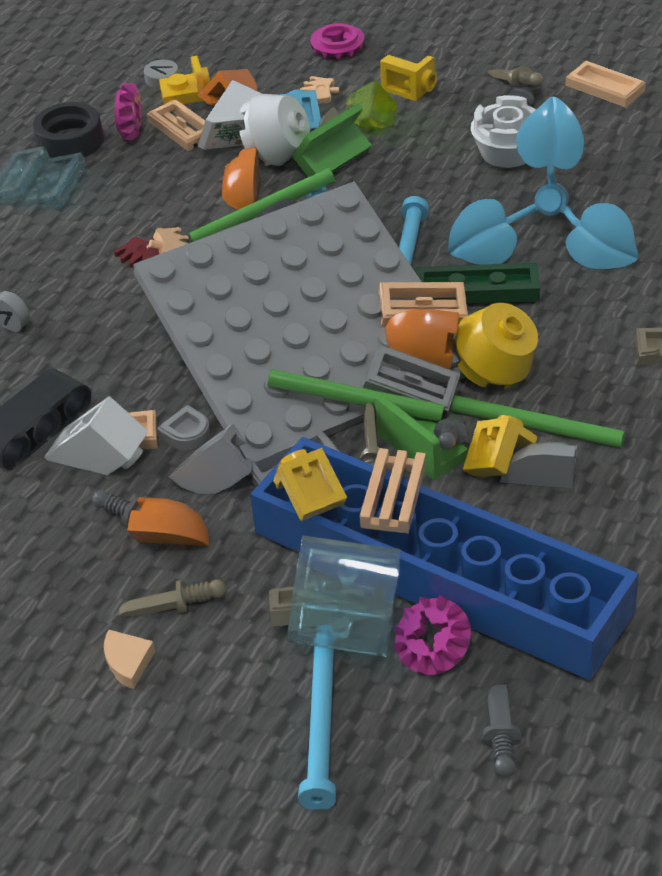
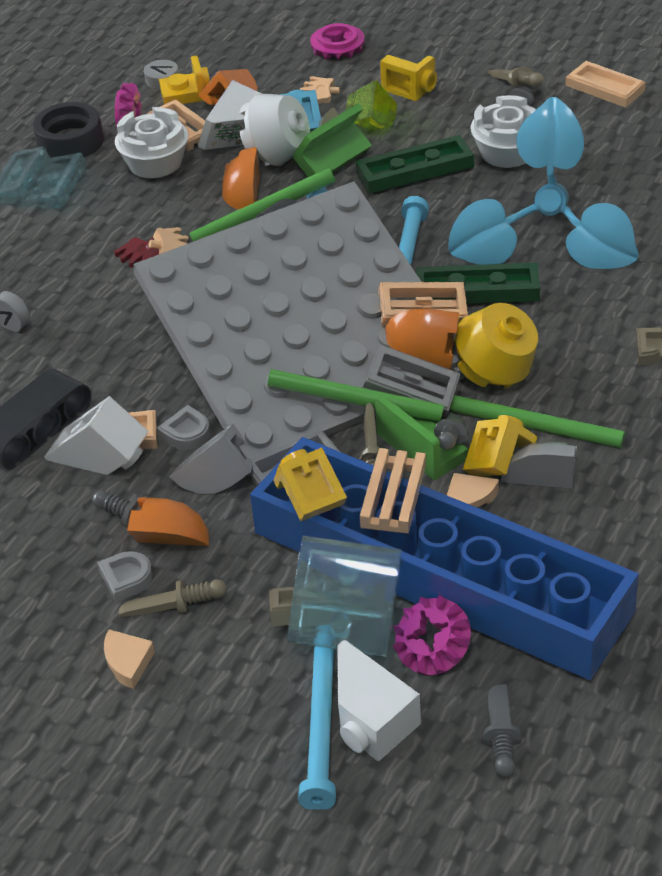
(126, 574): none -> light grey tile
(152, 142): none -> white cone
(373, 704): none -> white slope
(414, 164): none -> dark green plate
(473, 489): none -> light nougat tile

